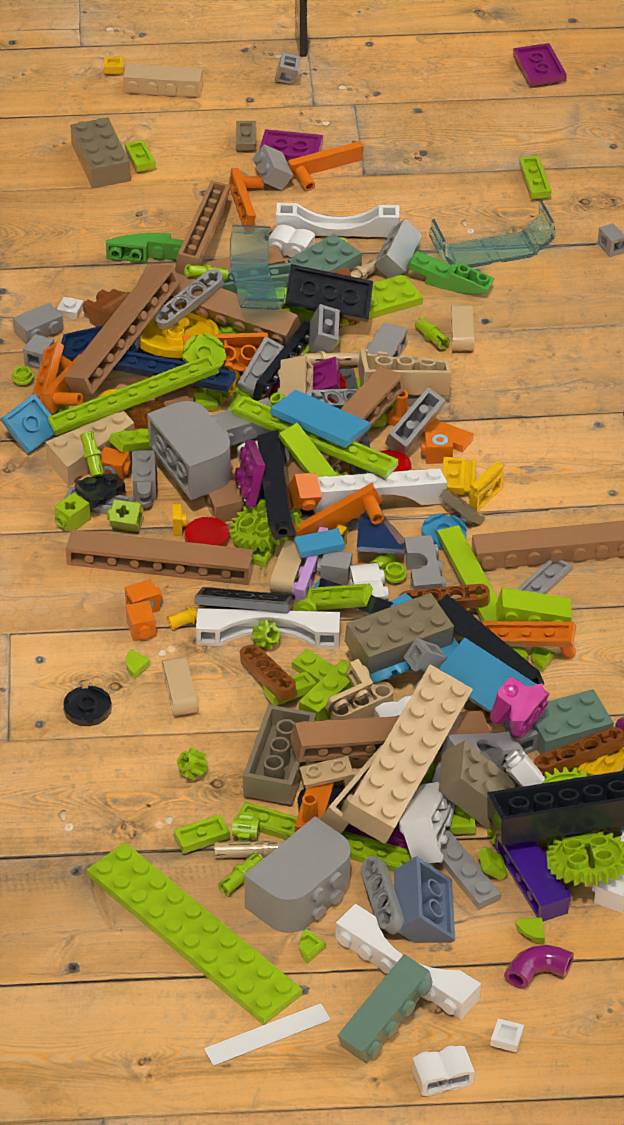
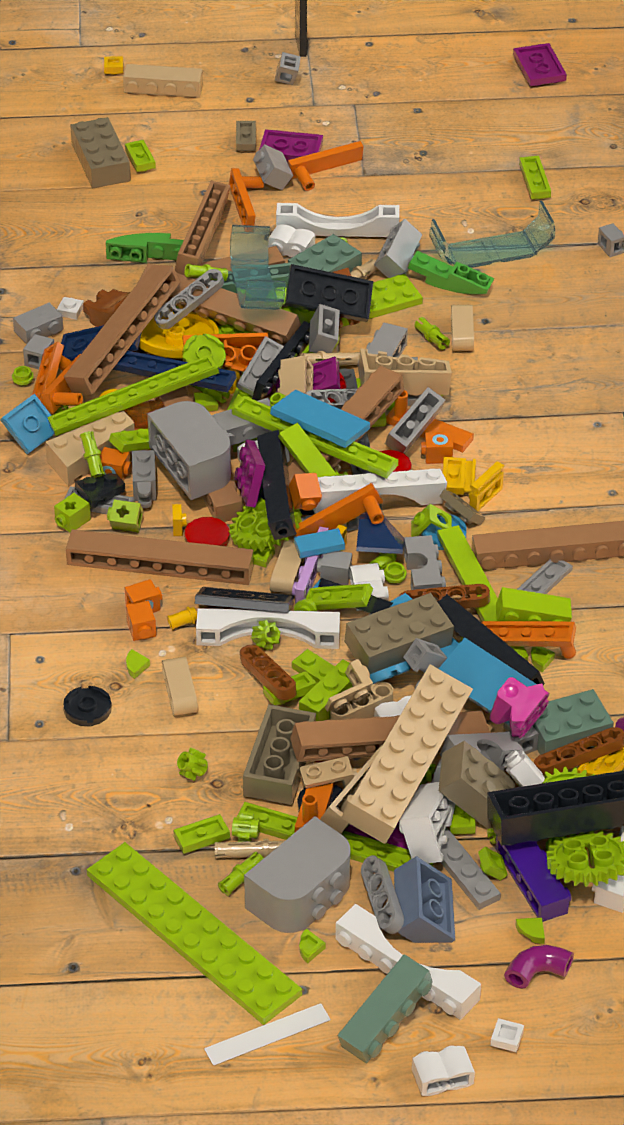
(428, 516): none -> lime bracket

